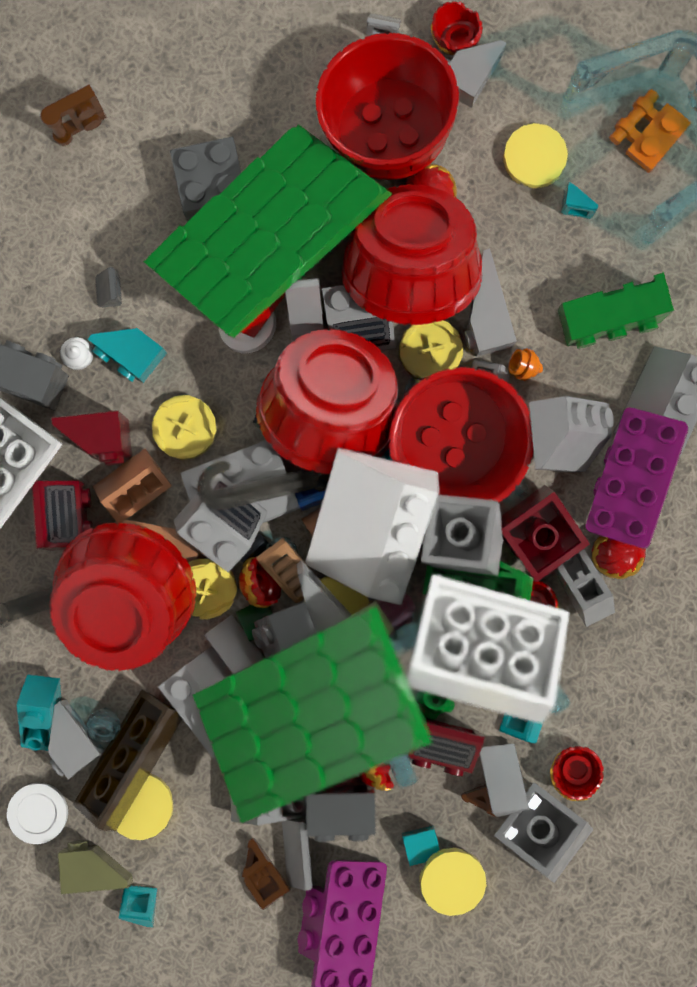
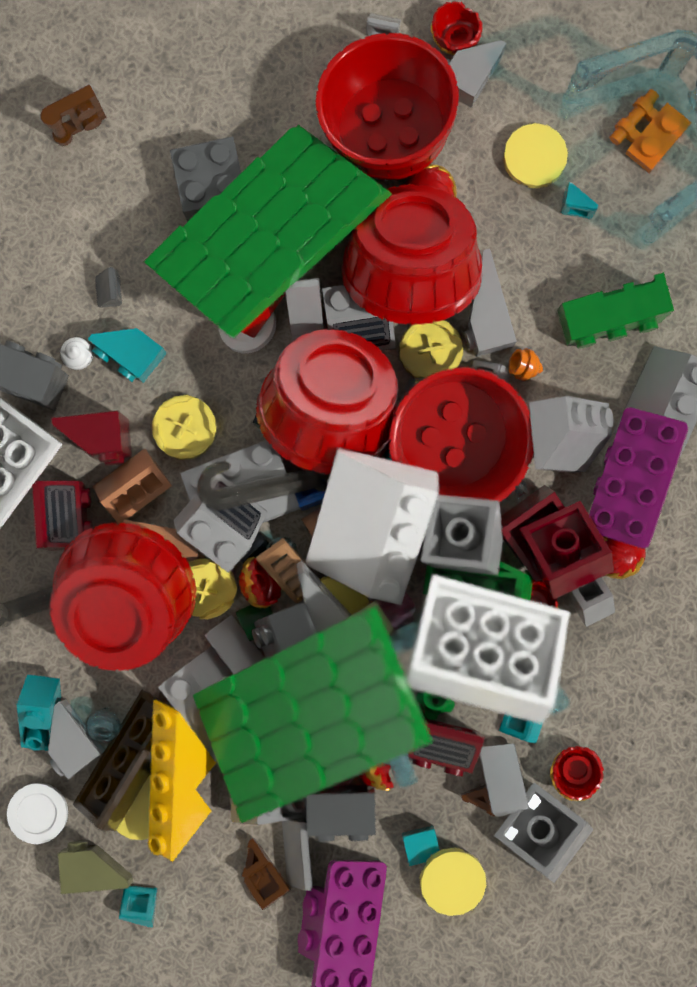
(177, 769): none -> yellow slope
(567, 549): none -> dark red slope

